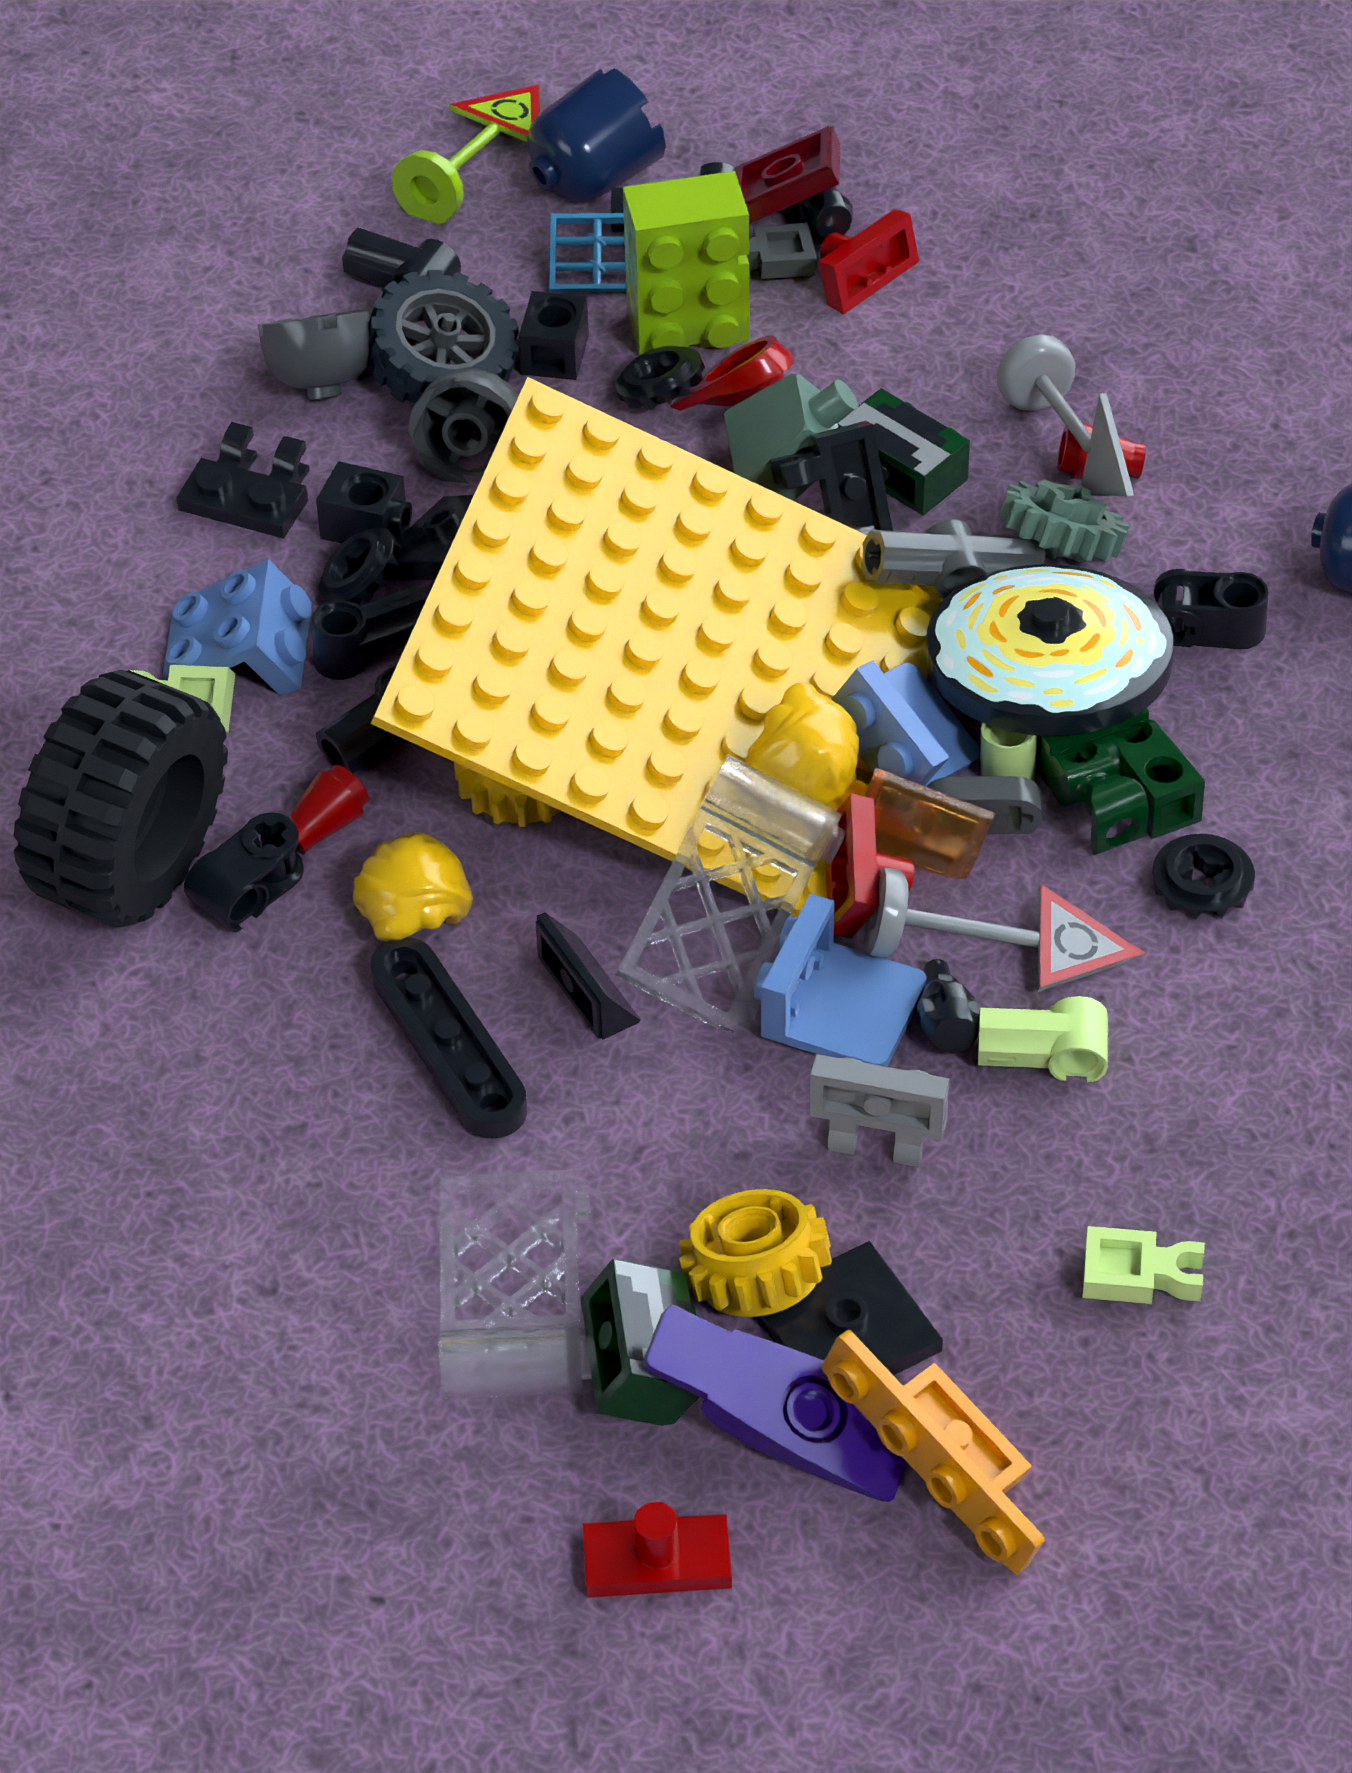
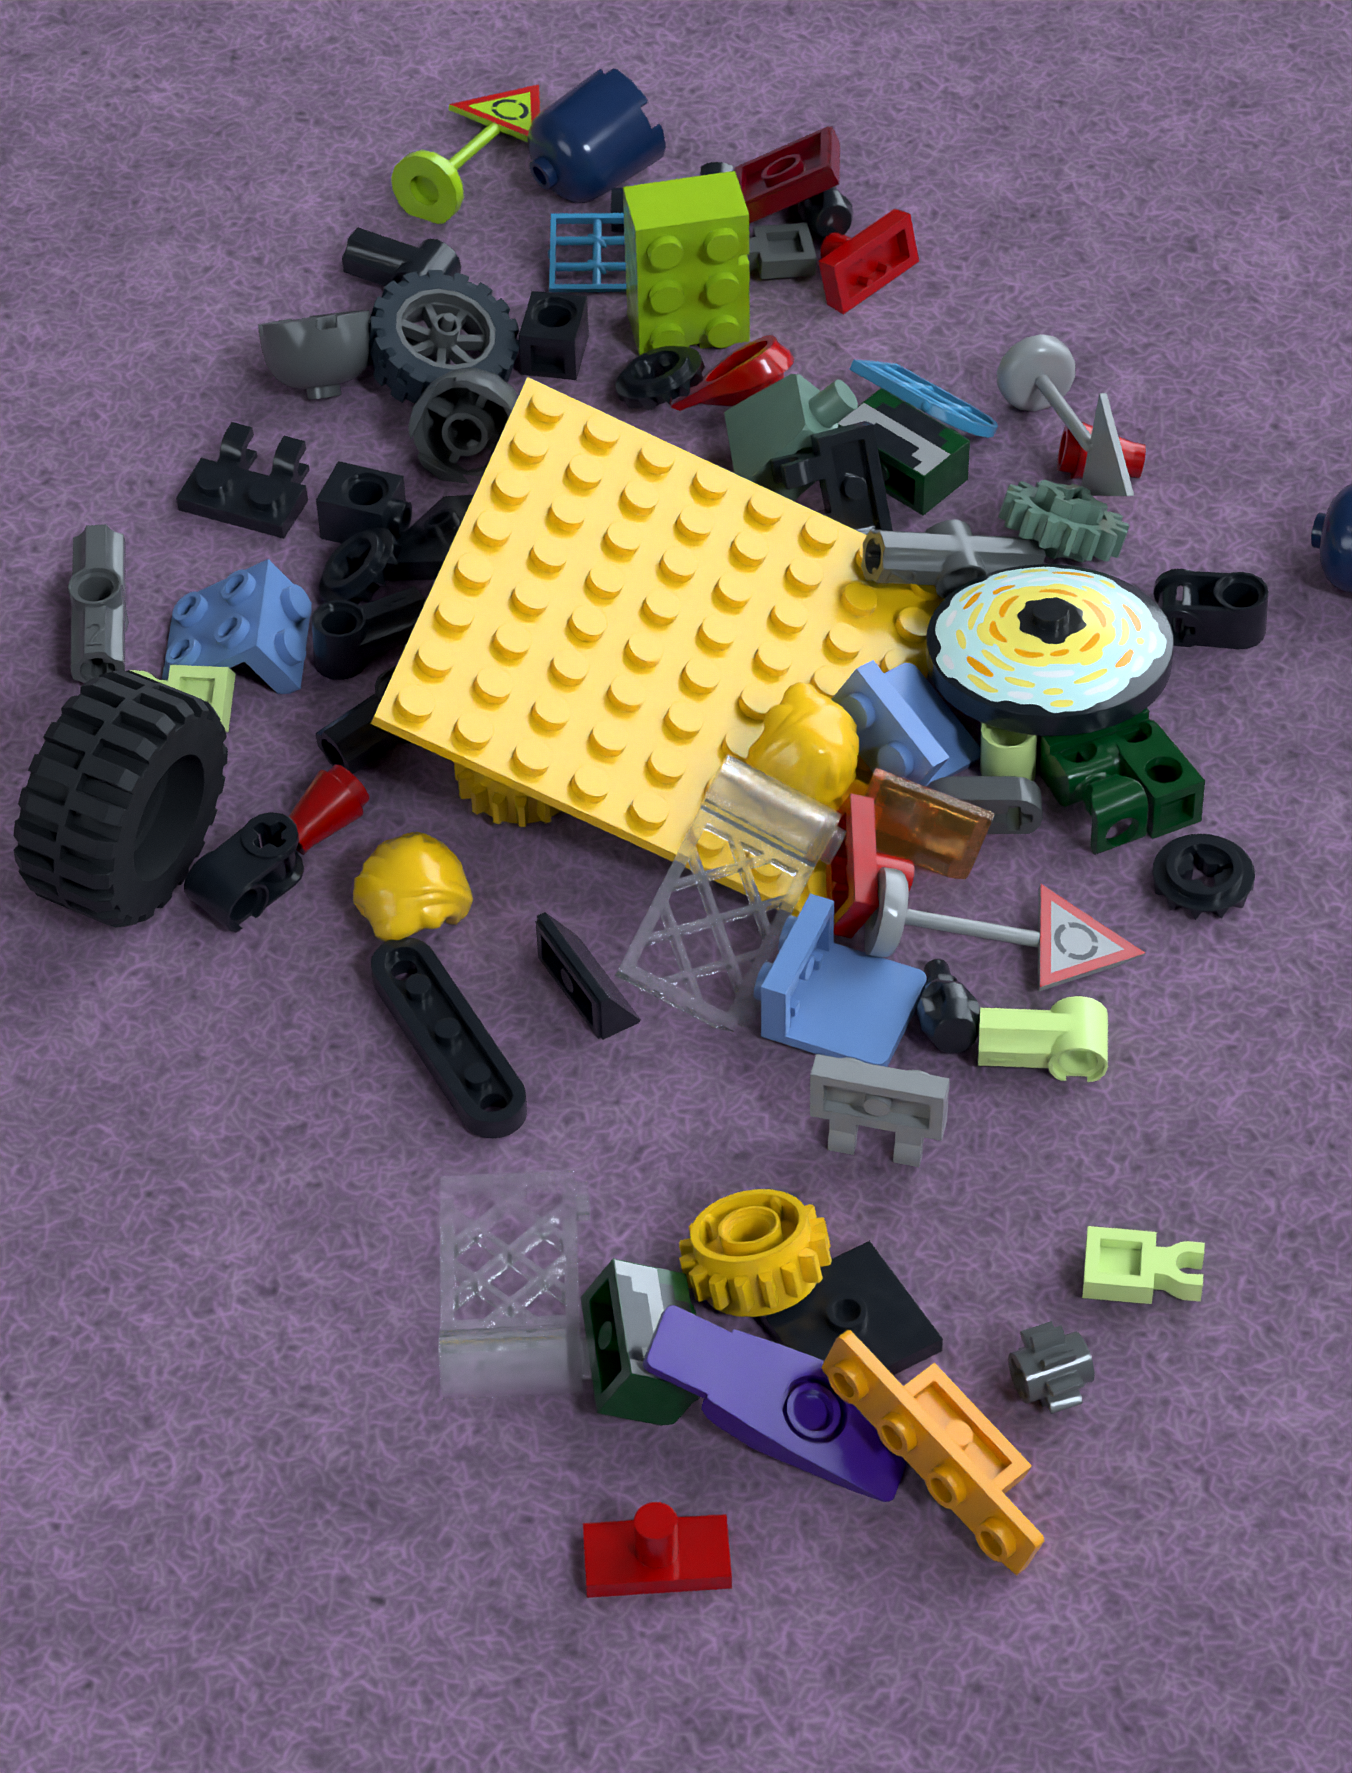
(98, 603): none -> dark grey piece
(926, 396): none -> dark azure window
(1051, 1367): none -> dark grey gear

